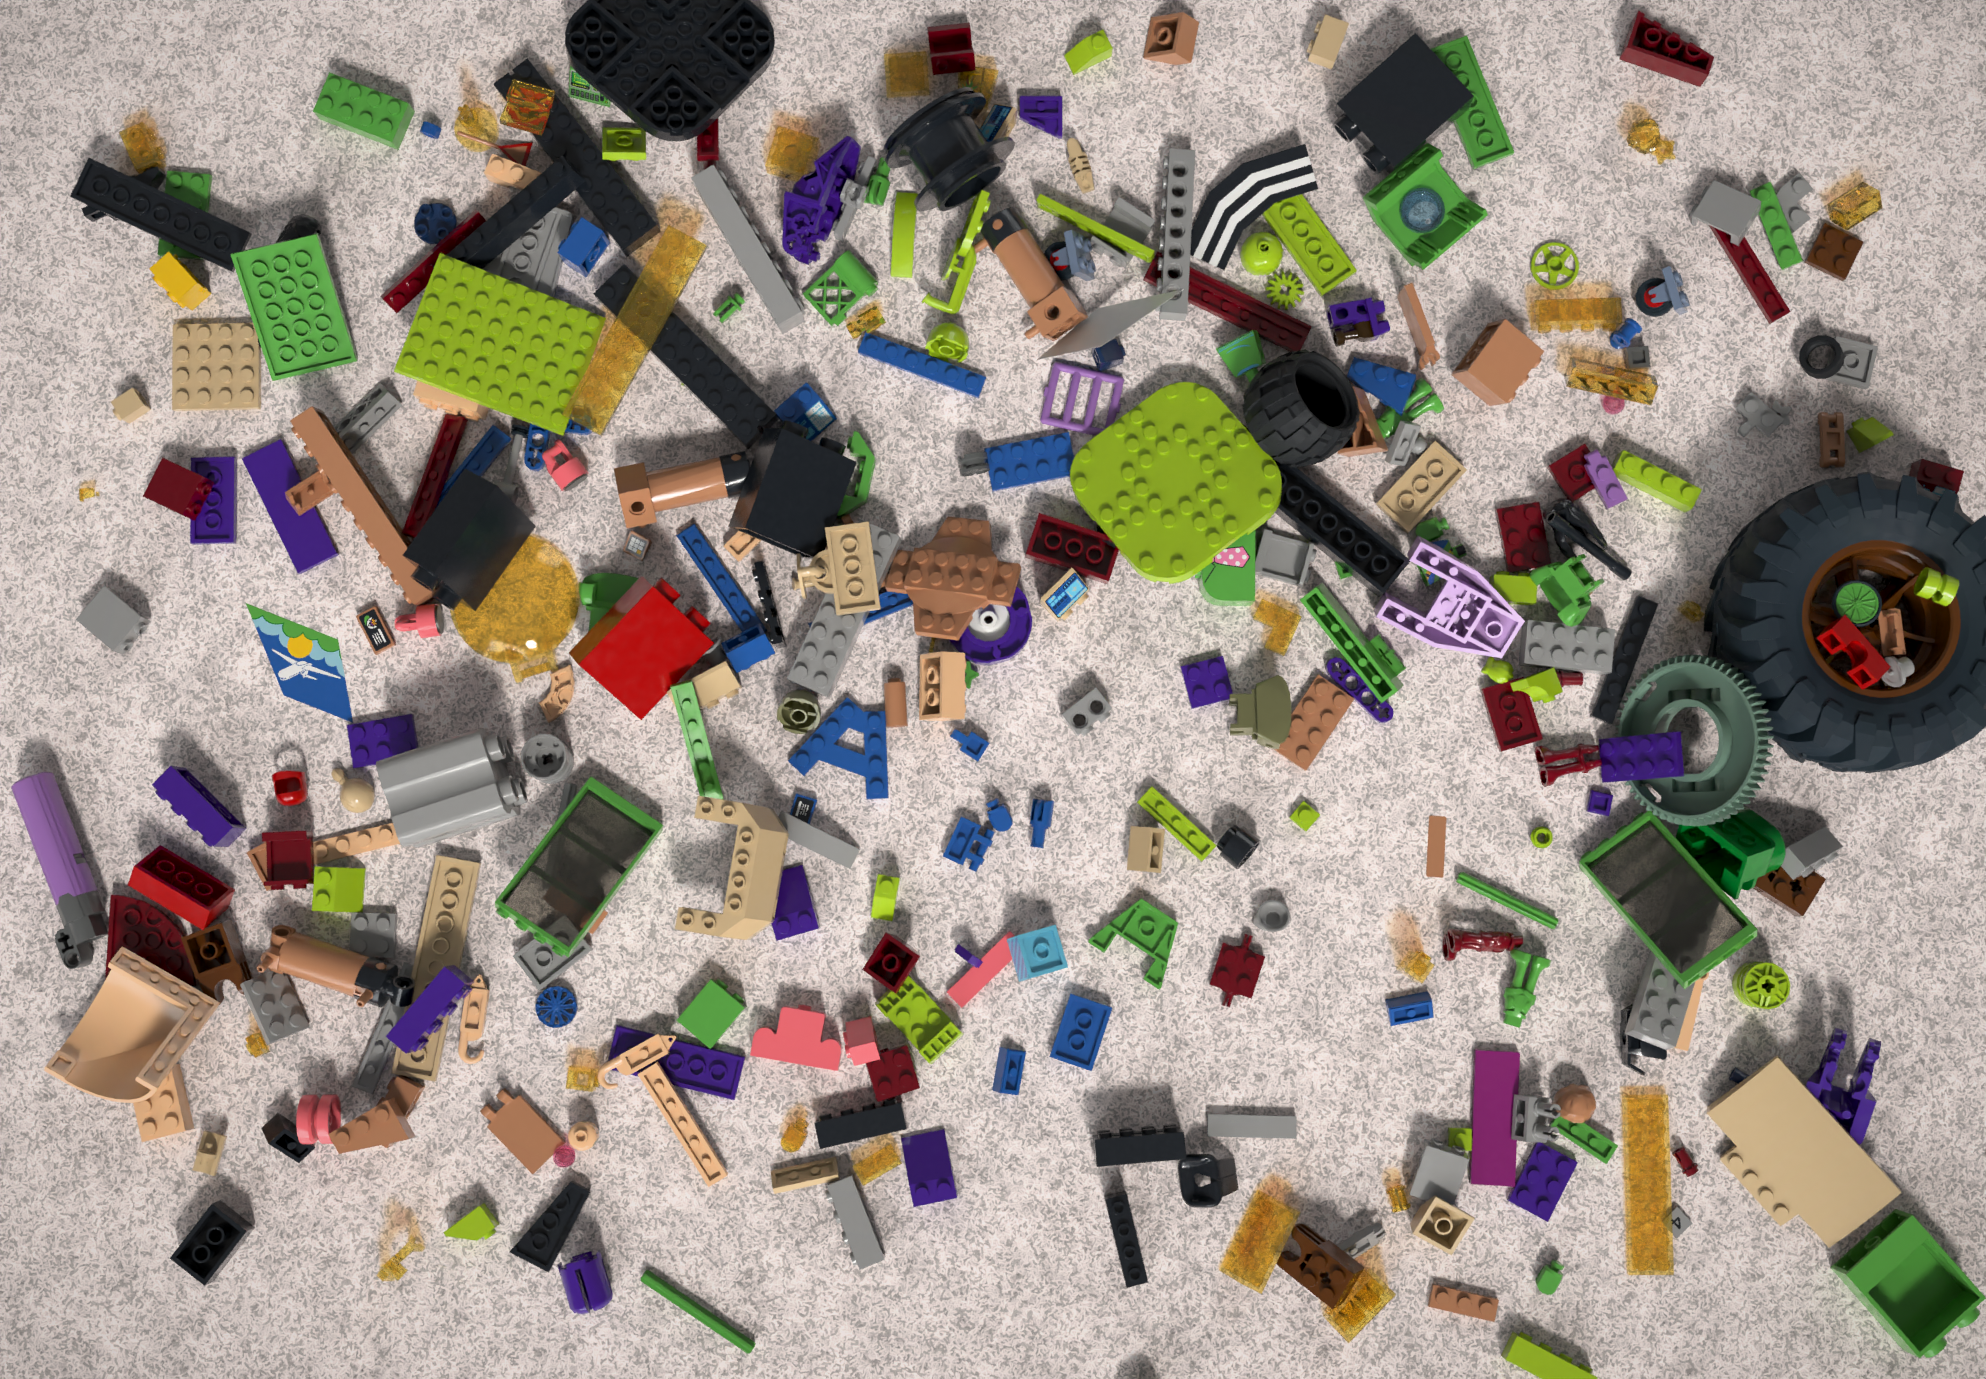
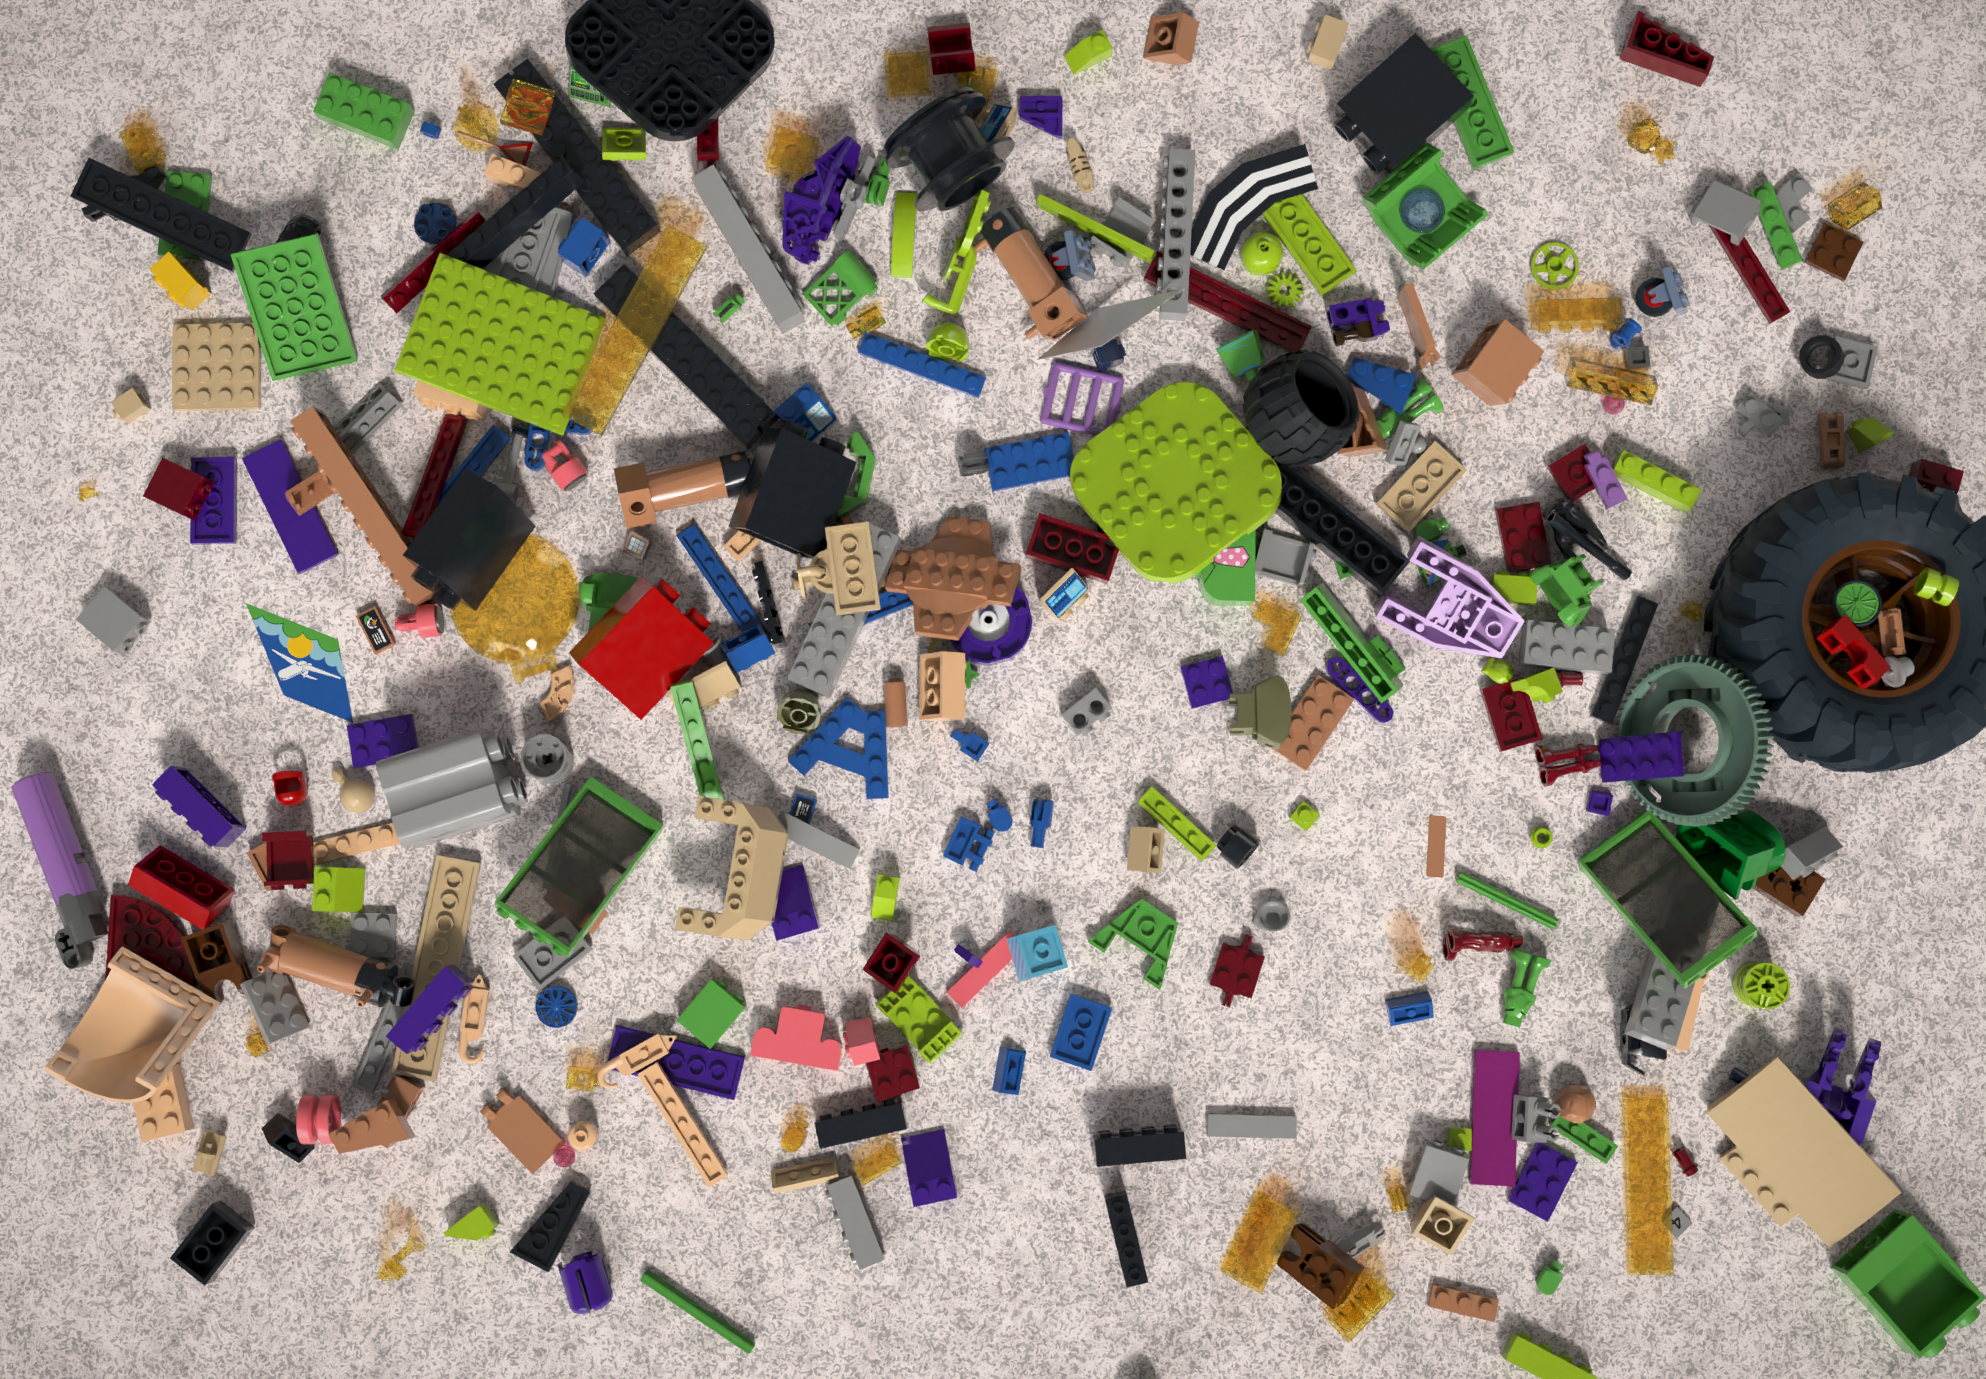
(1221, 1174): black piece -> none

